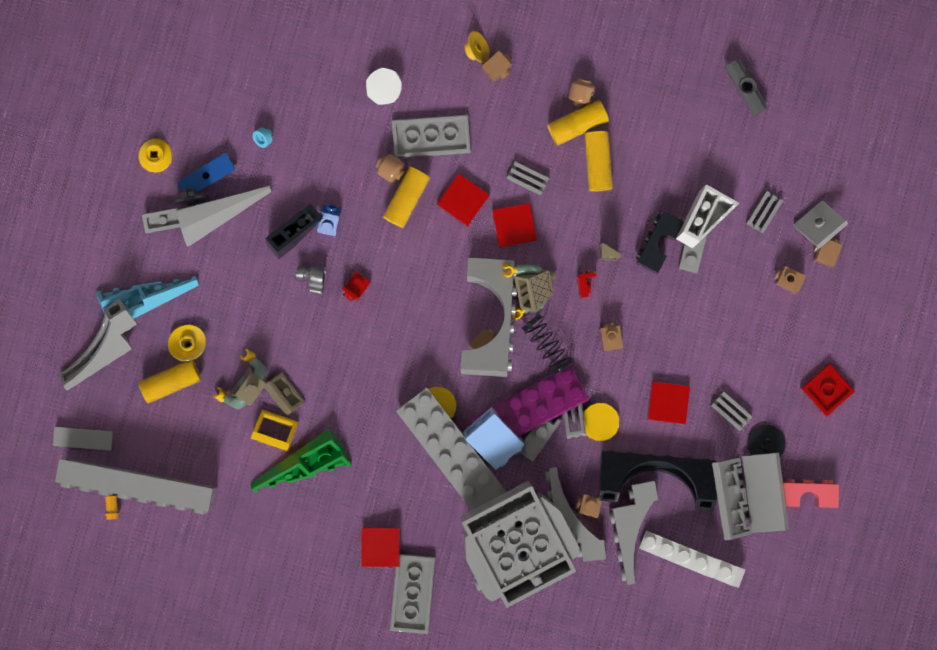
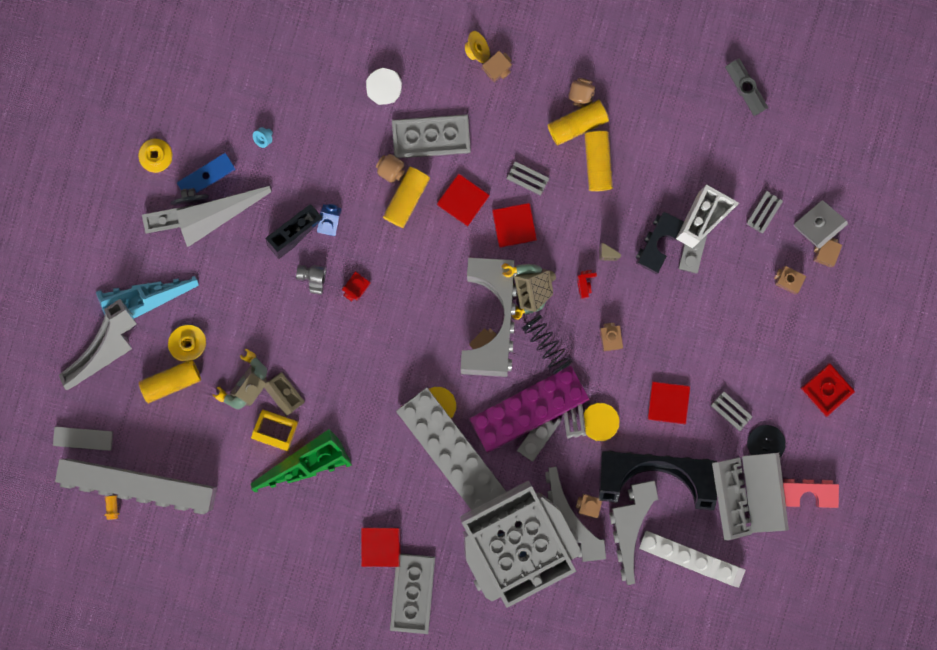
(493, 439): light blue panel -> none

